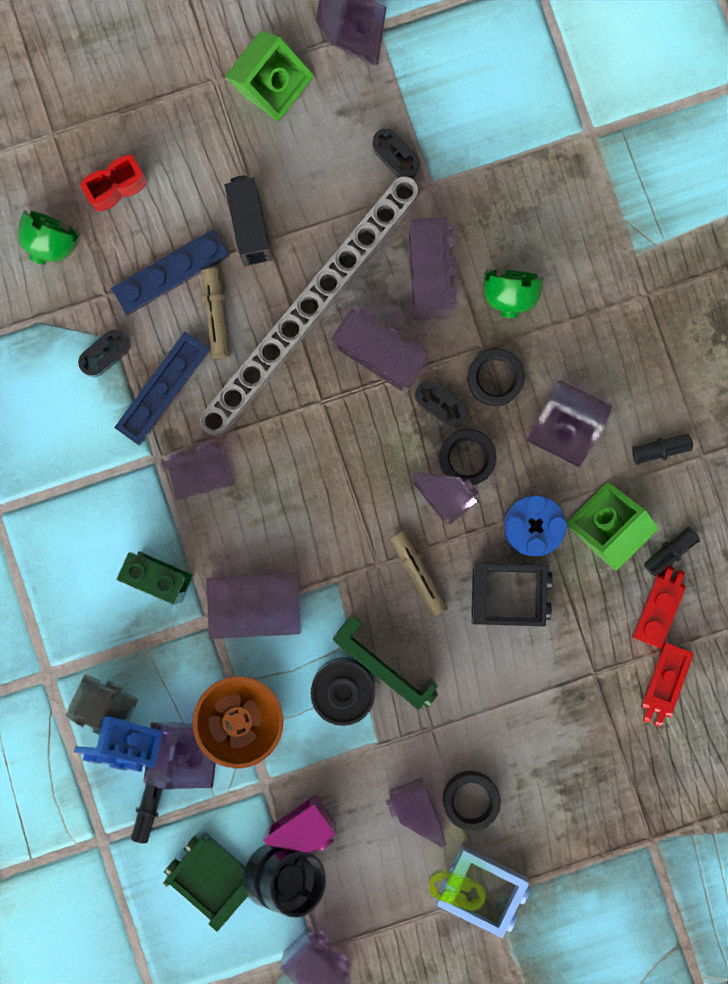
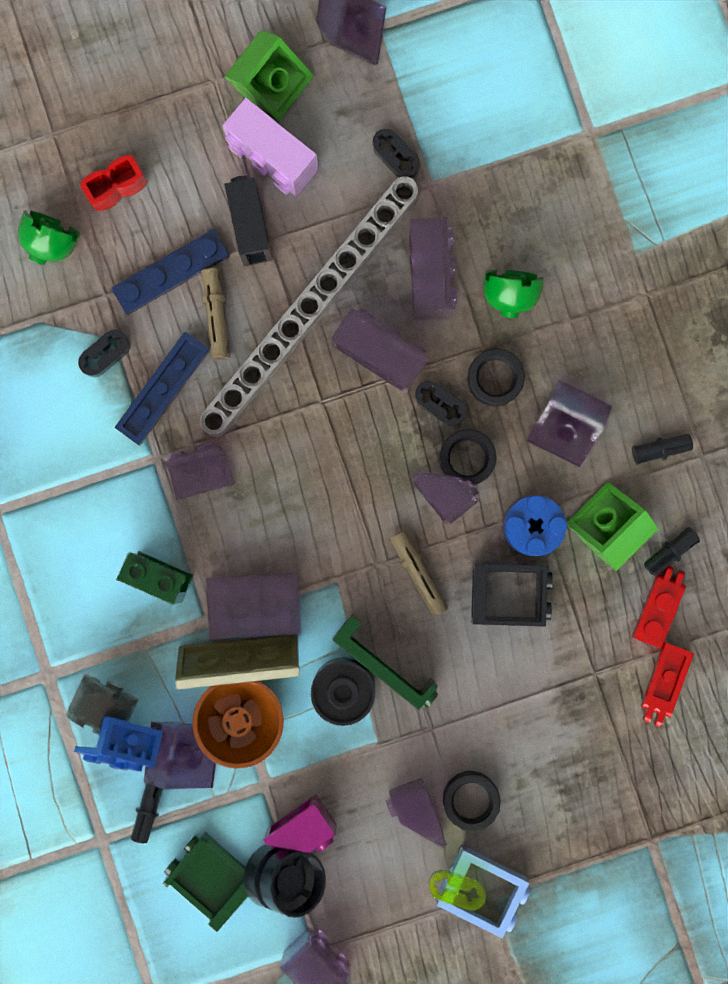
(237, 661): none -> olive tile
(270, 148): none -> lavender brick

